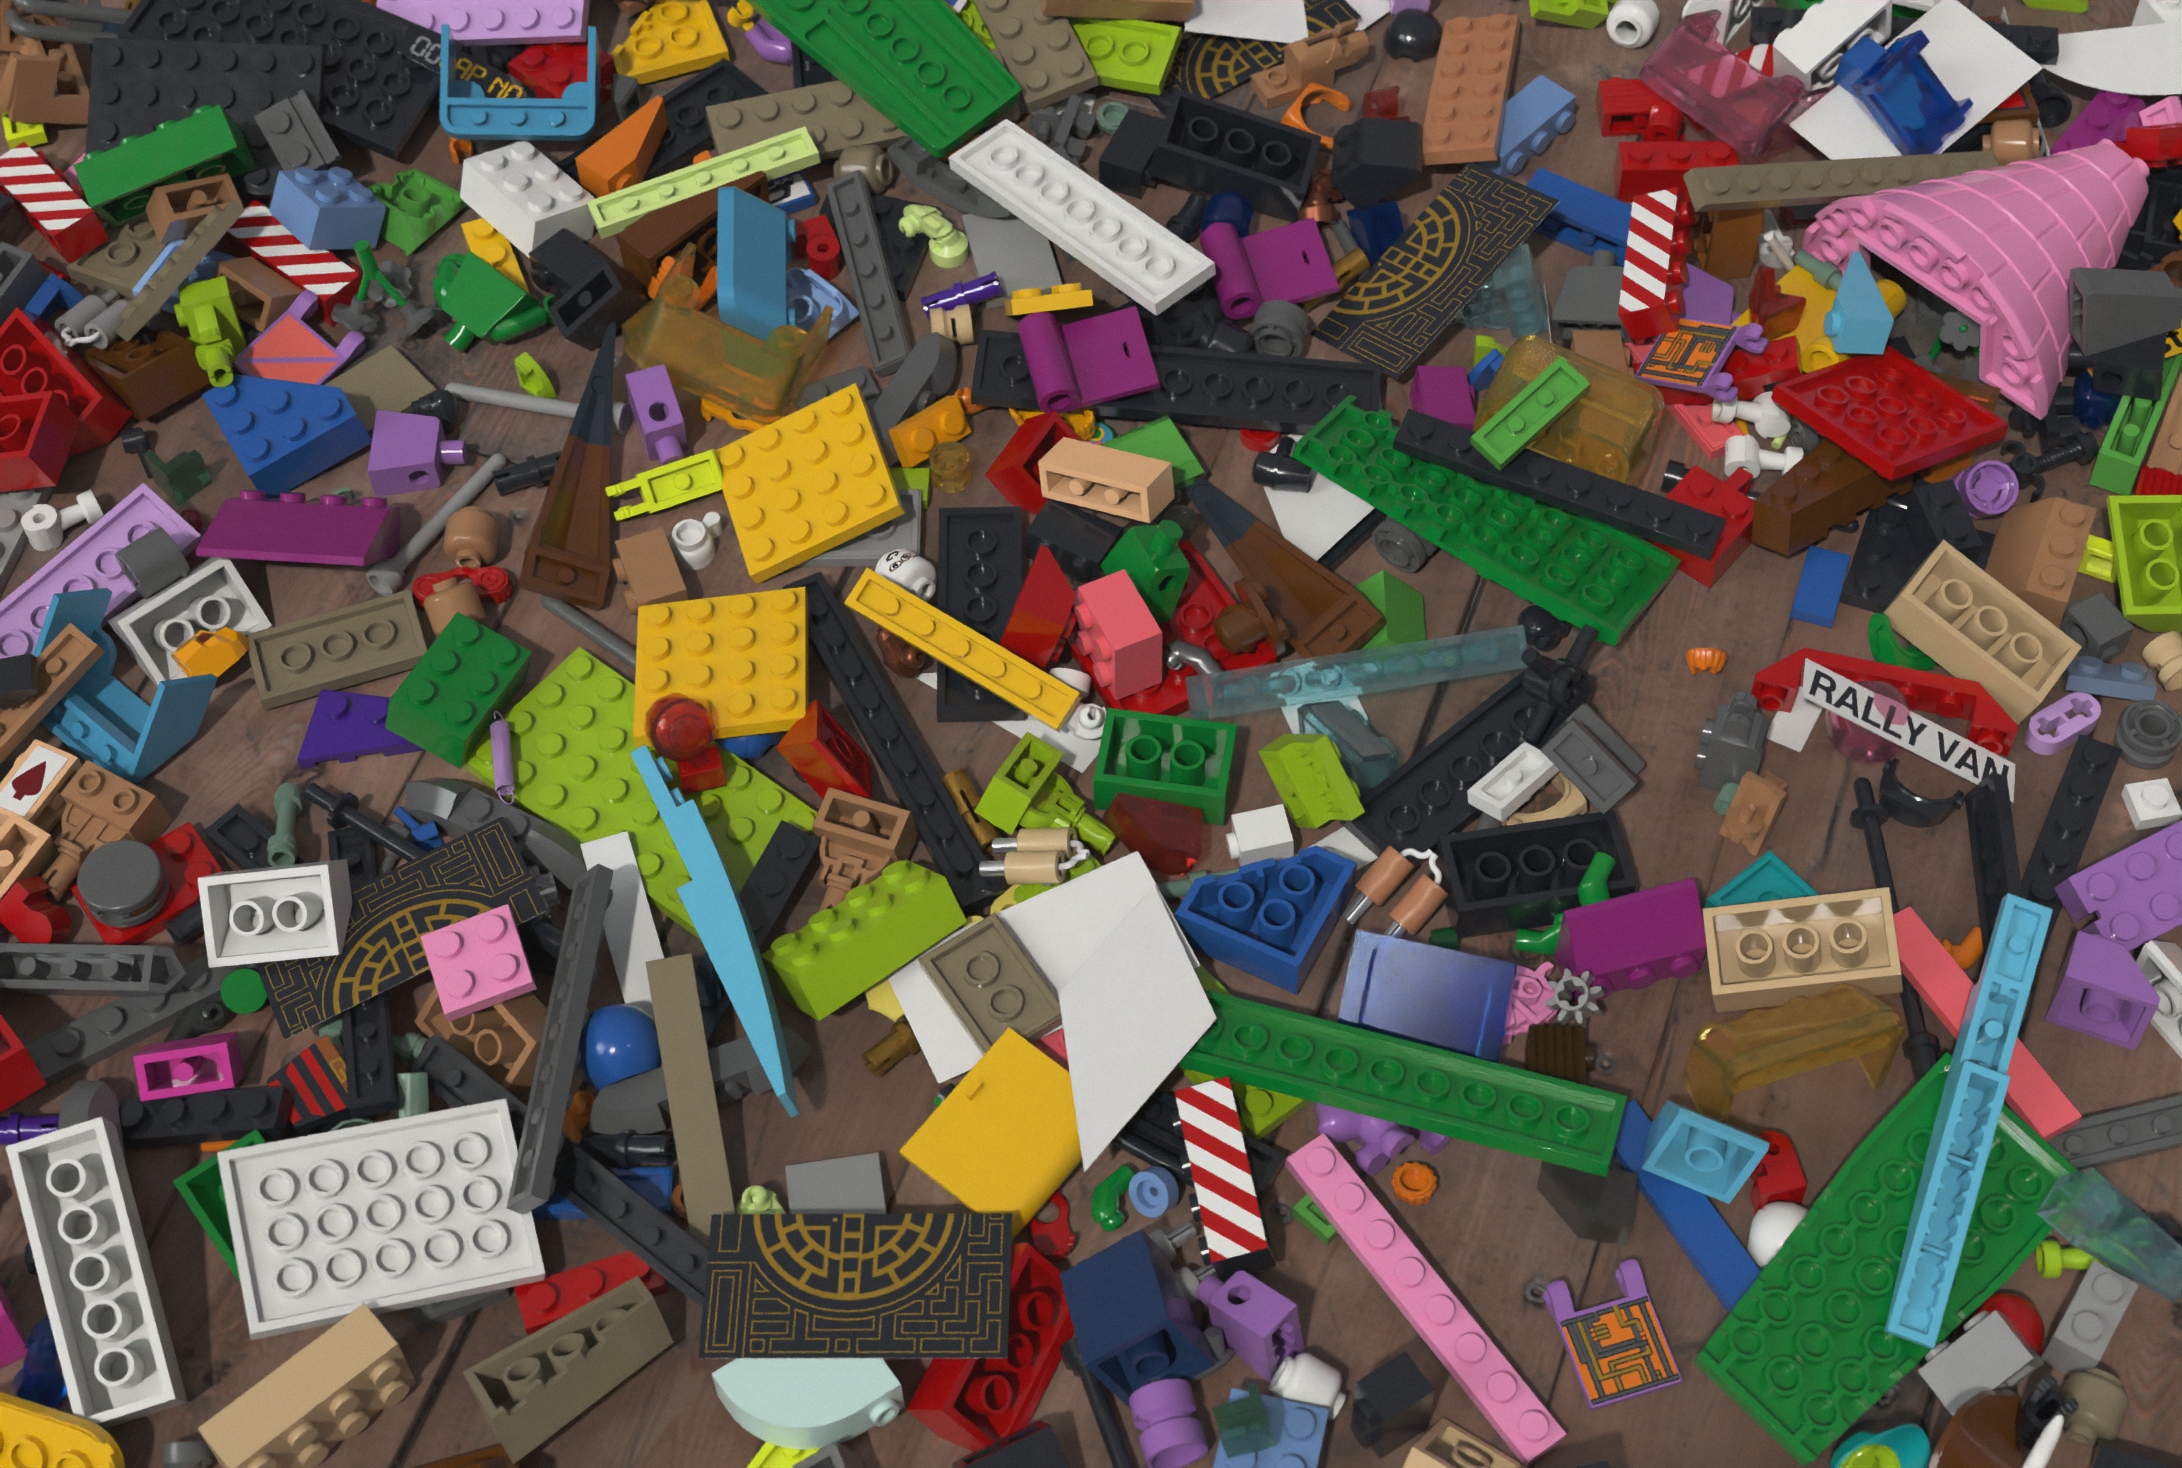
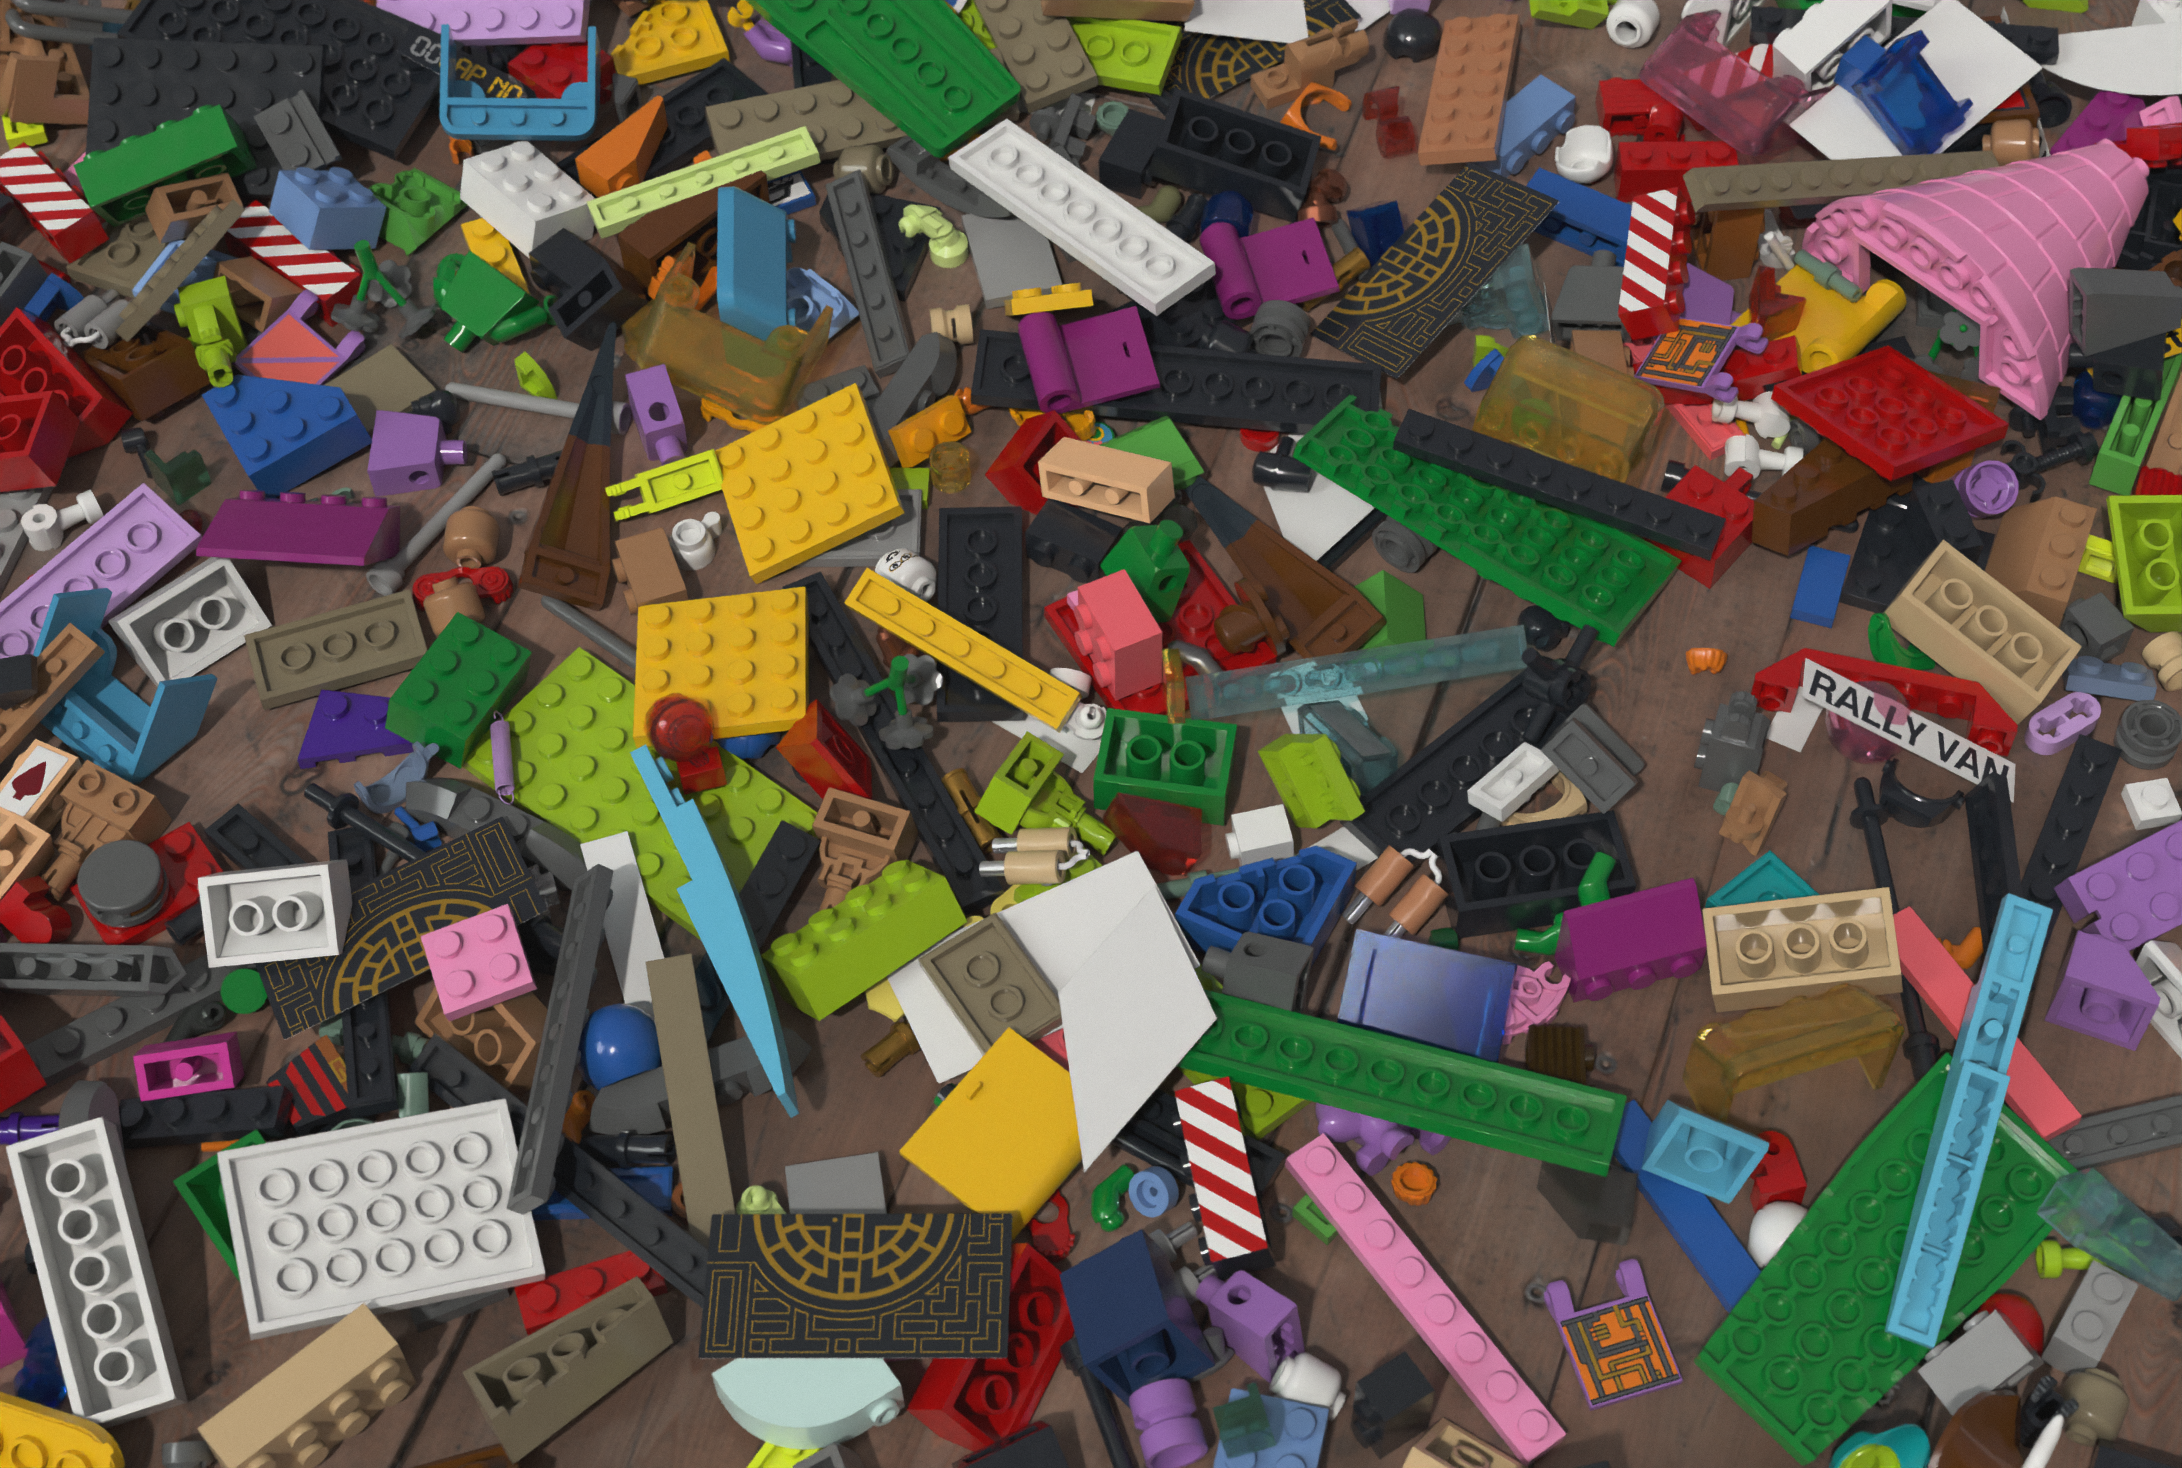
(152, 562): dark grey piece -> none
(211, 652): light orange rock -> none
(288, 804): sand green bar -> none
(391, 789): none -> sand blue helmet
(820, 245): red leg -> none
(912, 680): none -> dark grey plant
(964, 293): dark purple pin -> none
(1041, 613): red slope -> none
(1163, 205): none -> olive arm
(1173, 685): none -> clear yellow tile
(1263, 970): none -> dark grey torso
(1375, 158): black slope -> none
(1443, 394): magenta brick -> none
(1530, 413): bright green plate -> none
(1563, 994): light grey gear -> none
(1585, 154): none -> white hair
(1859, 313): medium azure slope -> none

